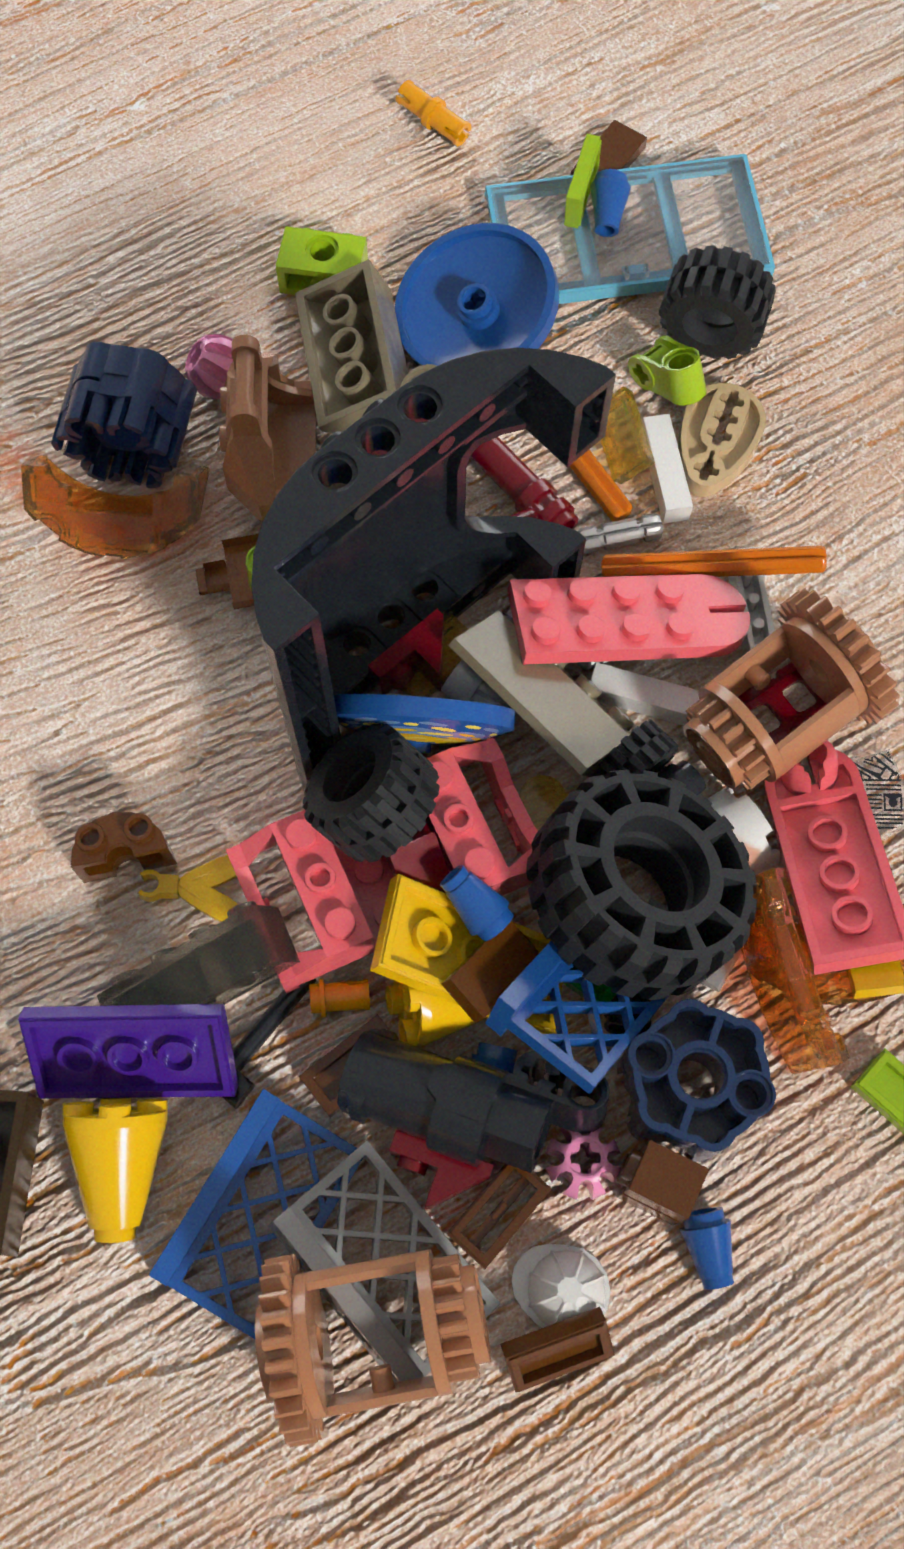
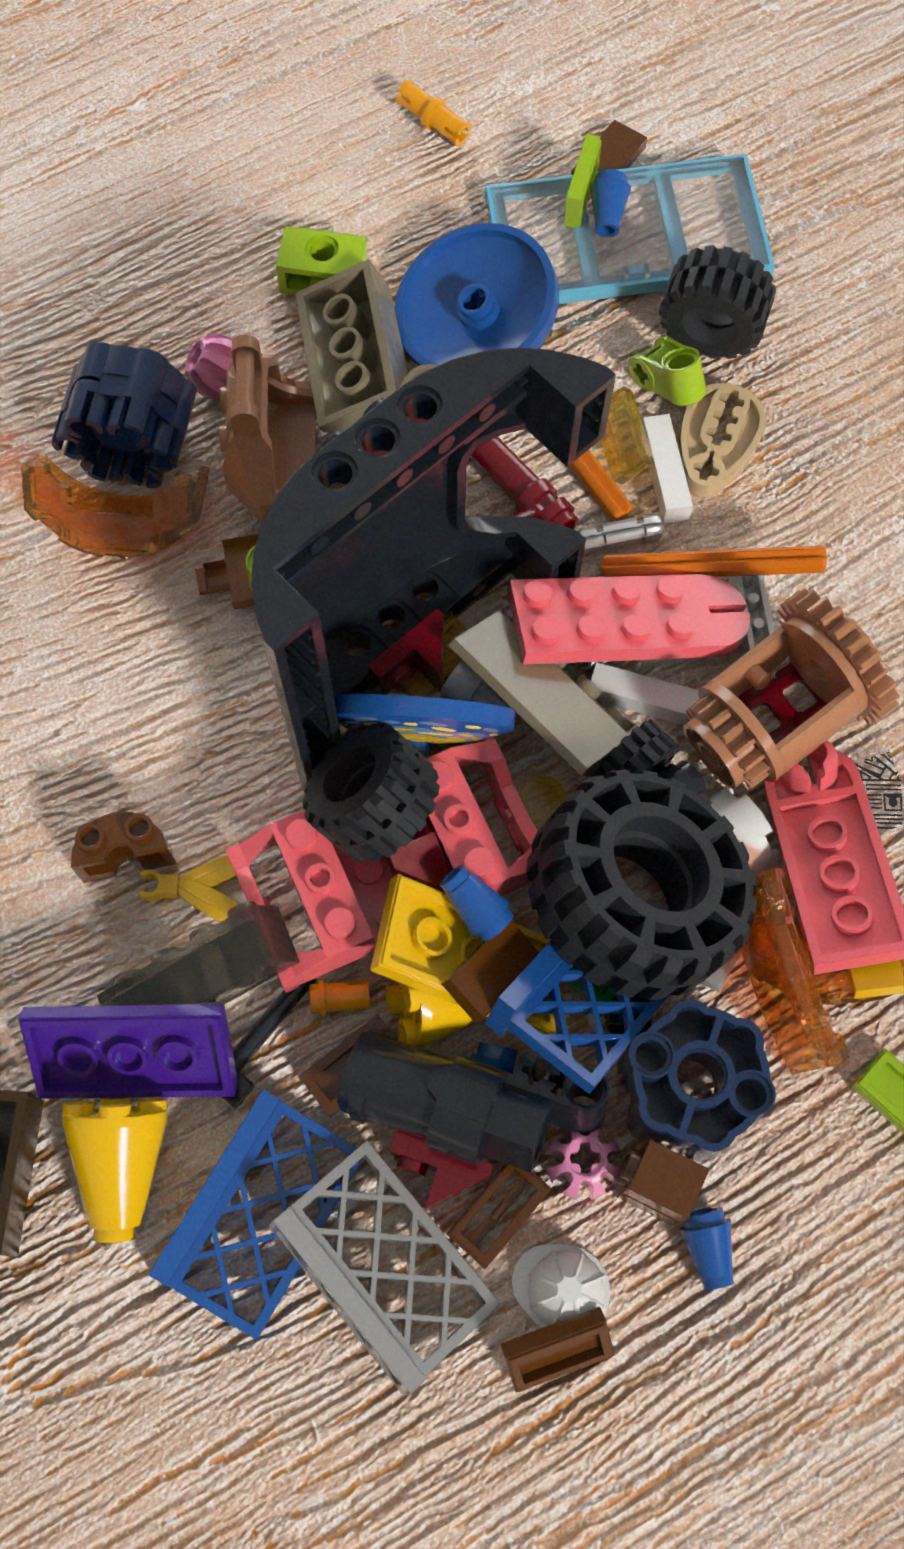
(296, 1346): nougat piece -> none

